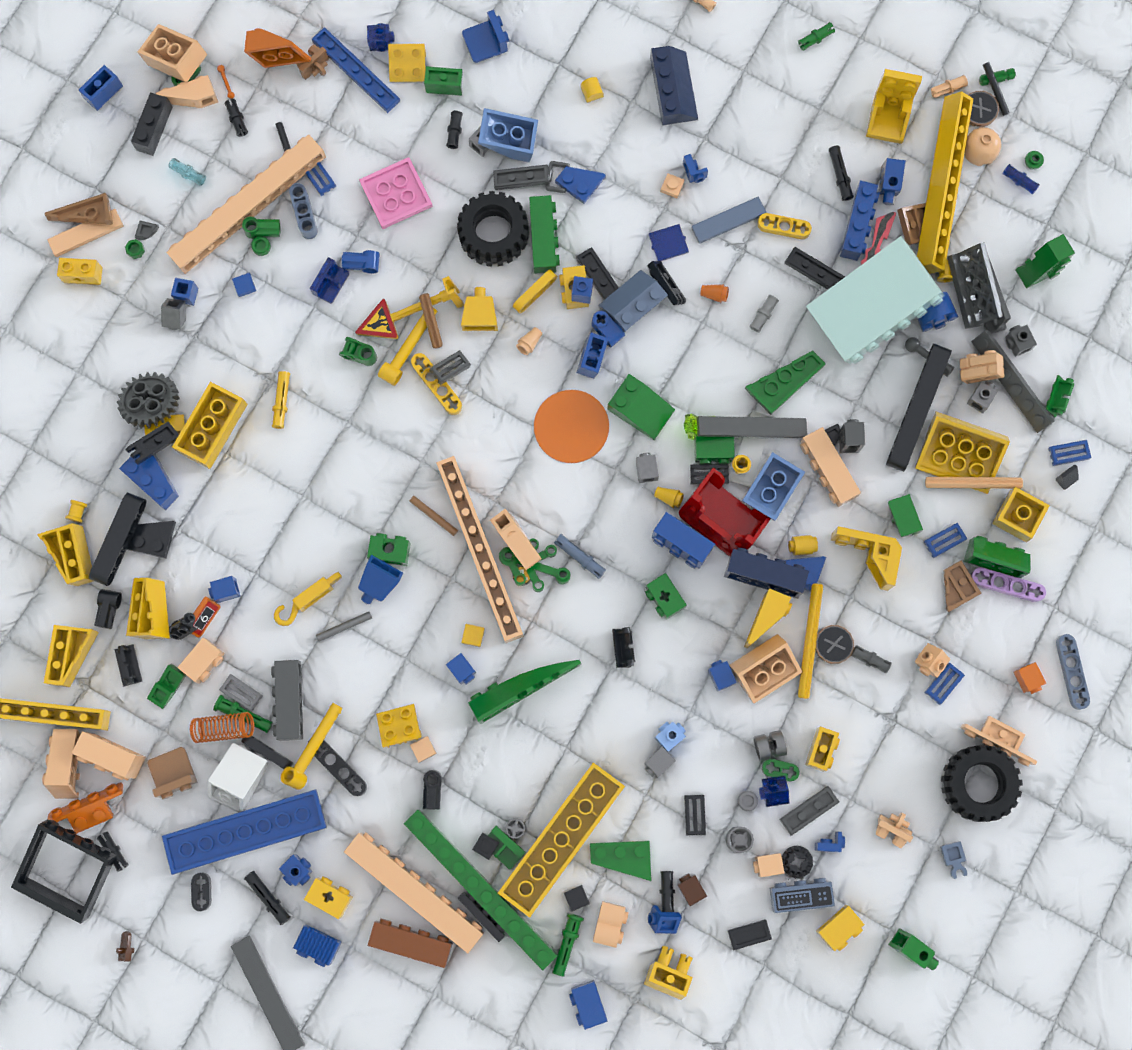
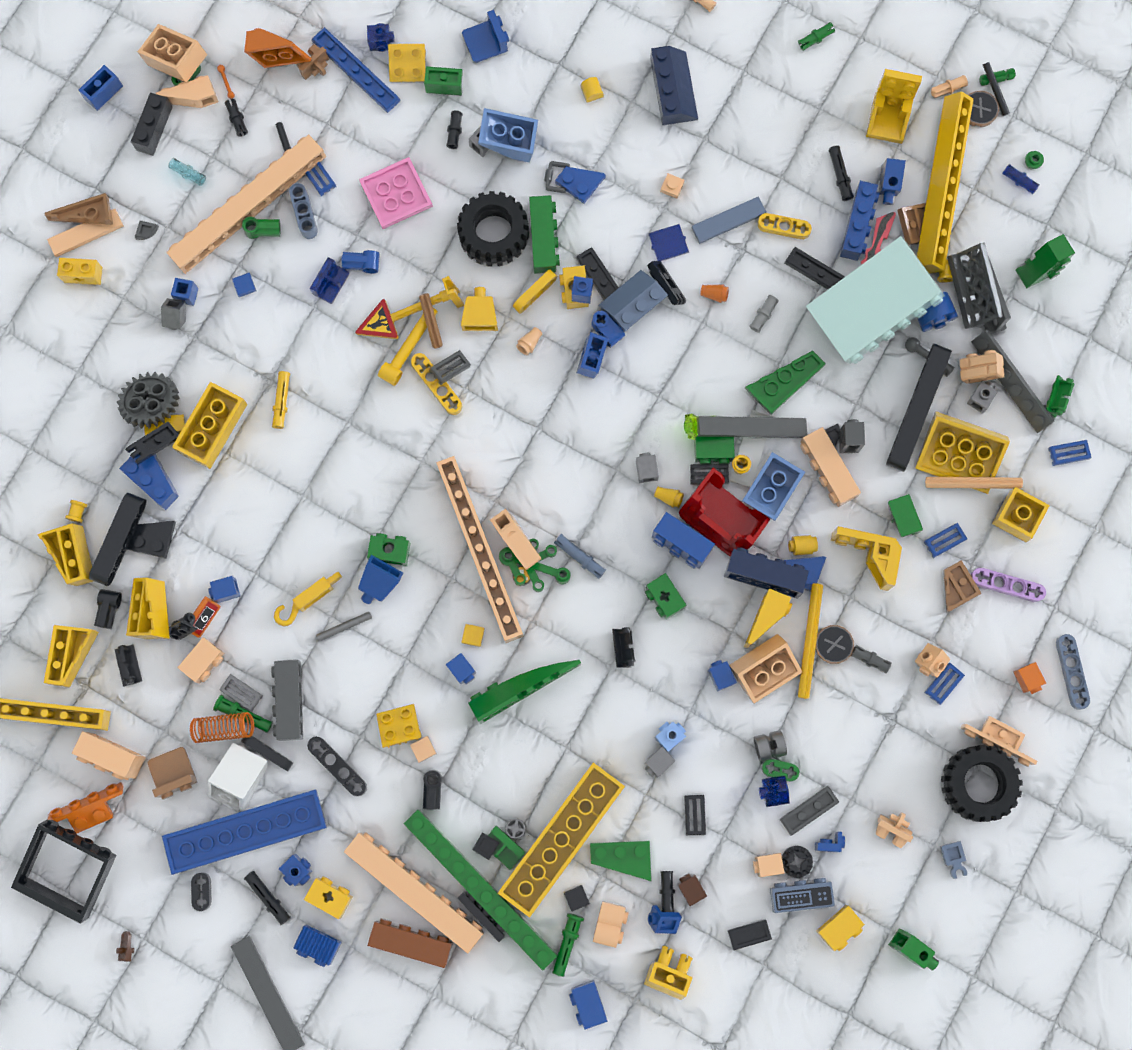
(62, 764): light nougat wedge -> none
(109, 843): black pin -> none
(134, 249): green tile -> none
(166, 686): green slope -> none
(260, 246): green tile -> none
(295, 776): yellow piece -> none
(355, 350): green piece -> none
(433, 515): medium nougat bar -> none
(521, 177): dark grey tile -> none
(571, 426): orange sticker -> none
(640, 407): green slope -> none
(692, 171): blue bracket -> none
(739, 839): flat silver wheel -> none
(747, 801): flat silver tile -> none
(822, 748): yellow brick -> none
(982, 146): light nougat cylinder -> none
(998, 557): green slope -> none
(1020, 340): dark grey brick -> none
(1068, 477): black slope -> none

